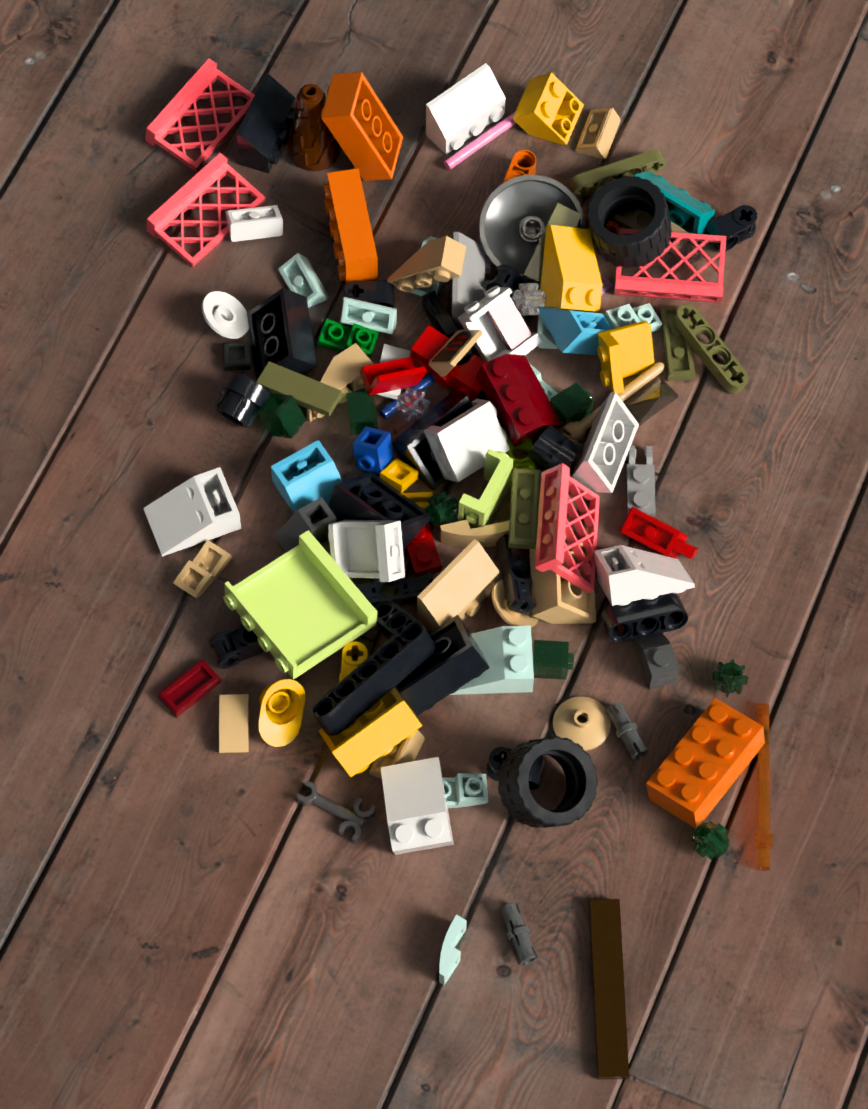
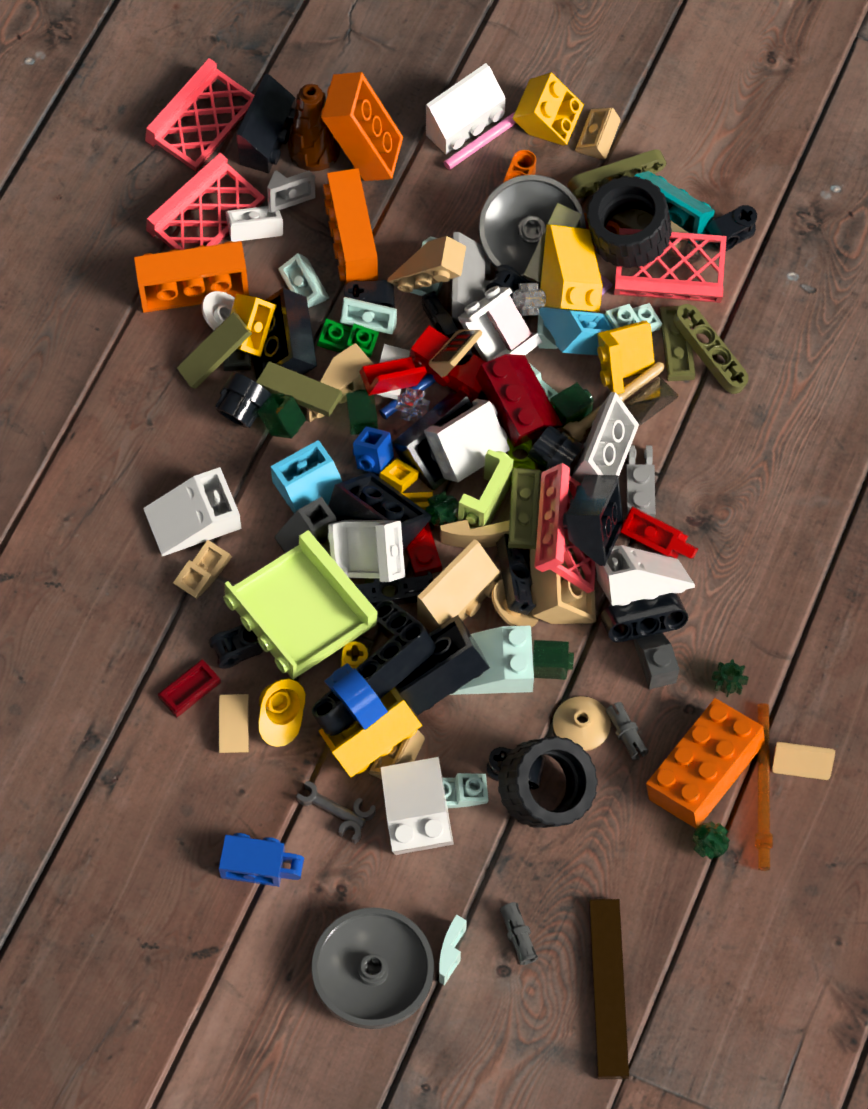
(189, 275): none -> orange brick
(214, 350): none -> olive tile
(257, 316): none -> yellow slope
(258, 860): none -> blue brick
(290, 191): none -> light grey slope
(356, 695): none -> blue brick
(372, 968): none -> dark grey dish
(595, 516): none -> black slope
(803, 760): none -> tan slope

